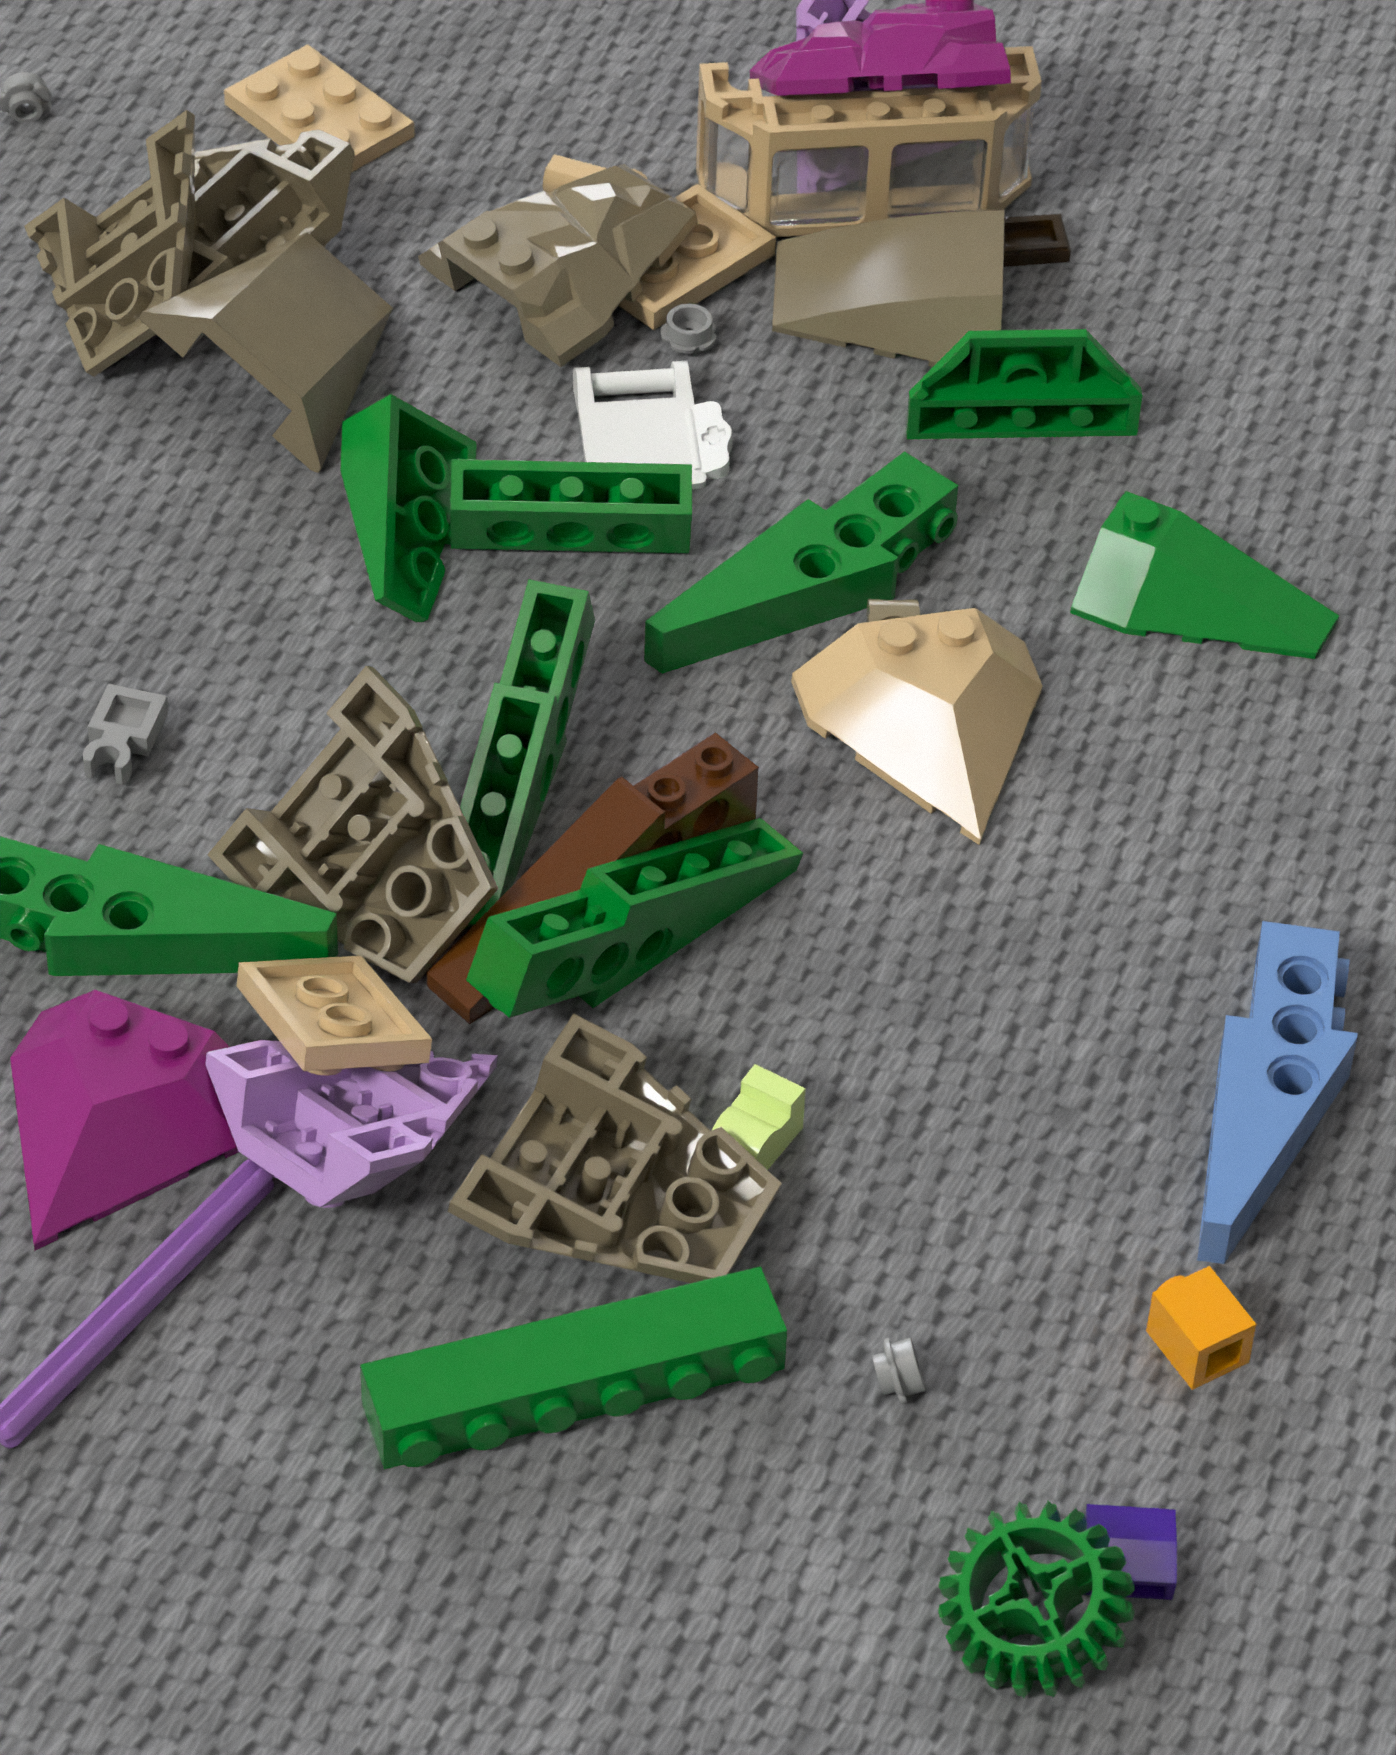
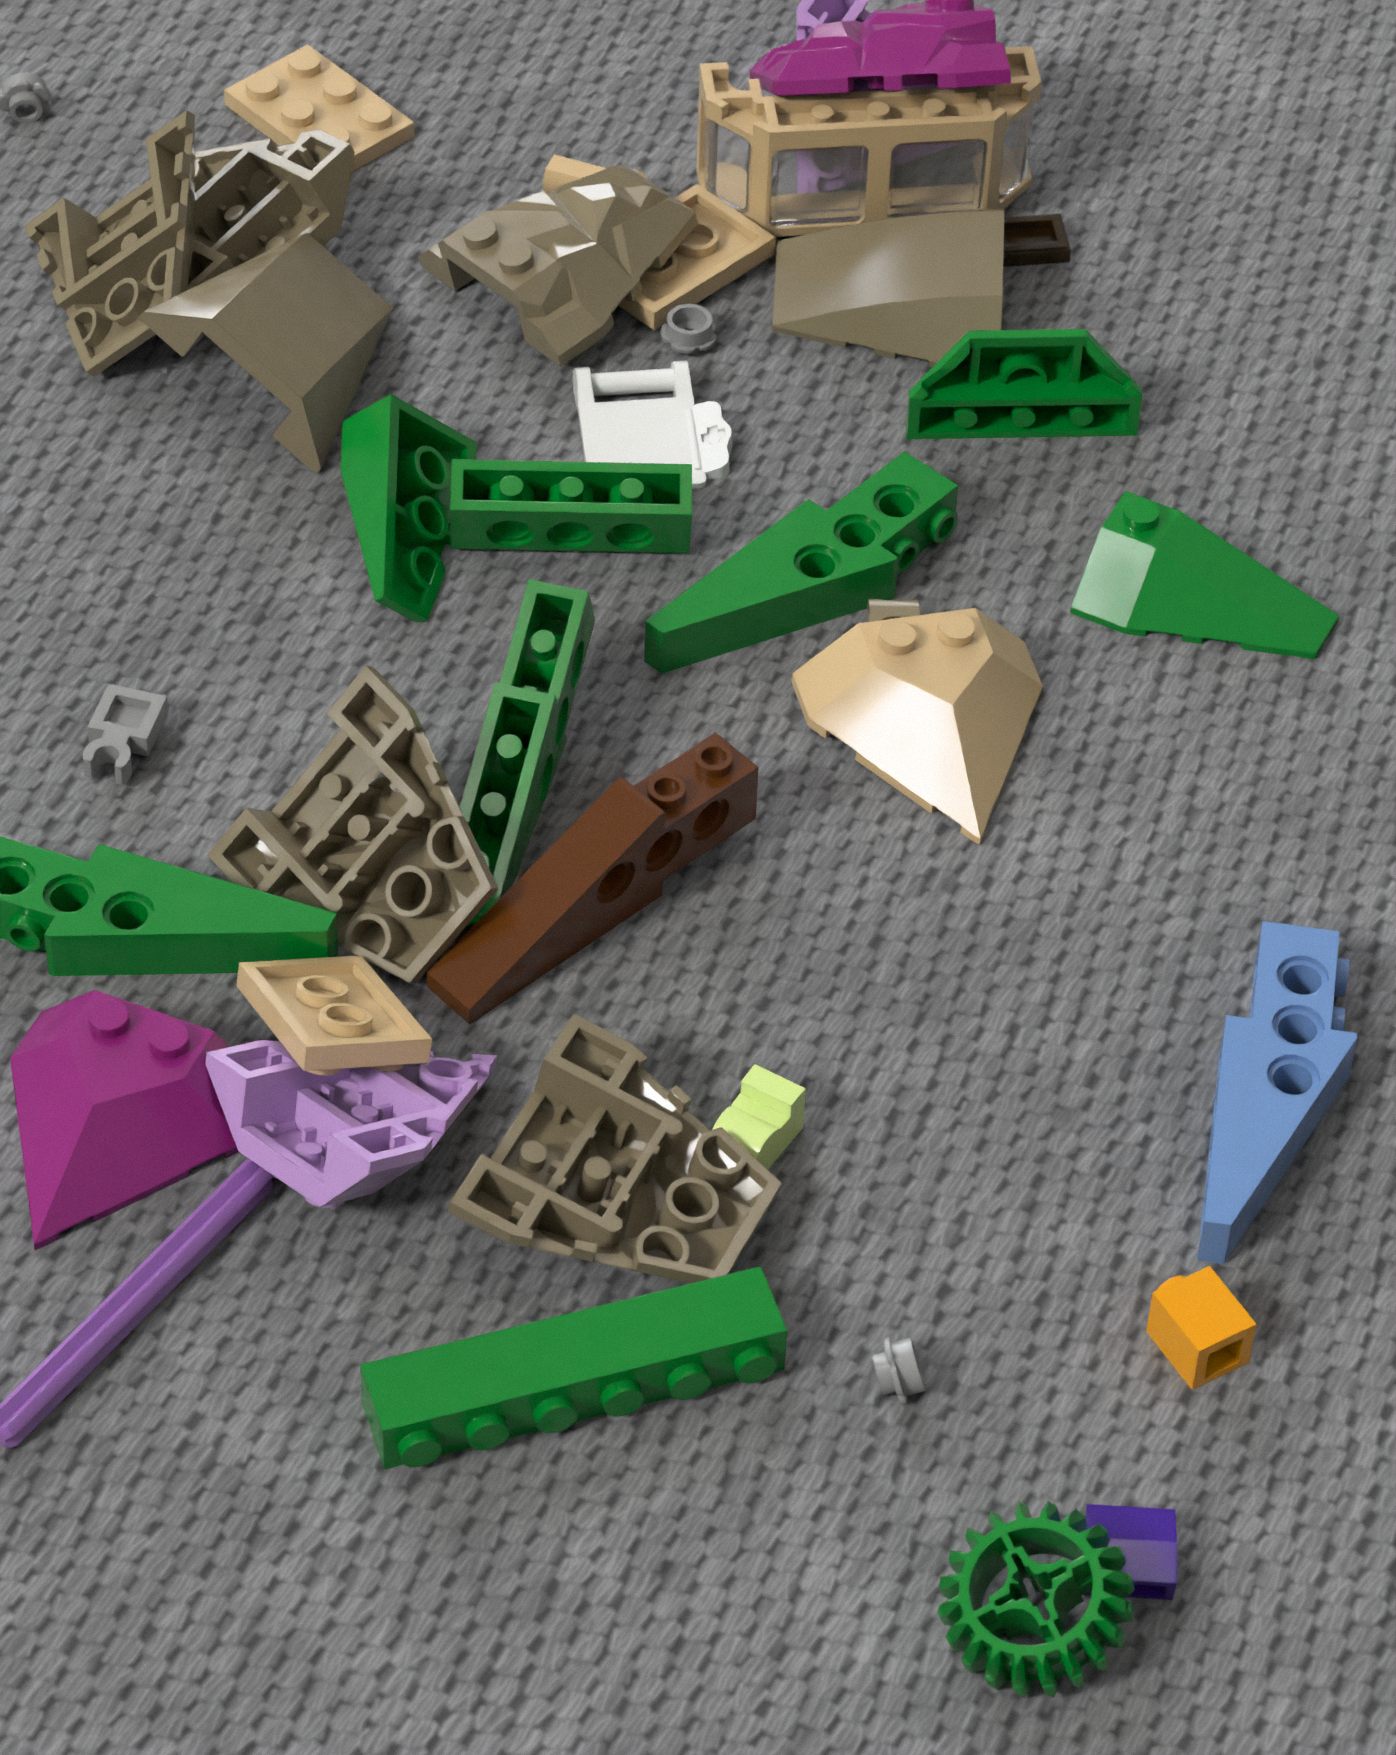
(625, 918): green brick -> none

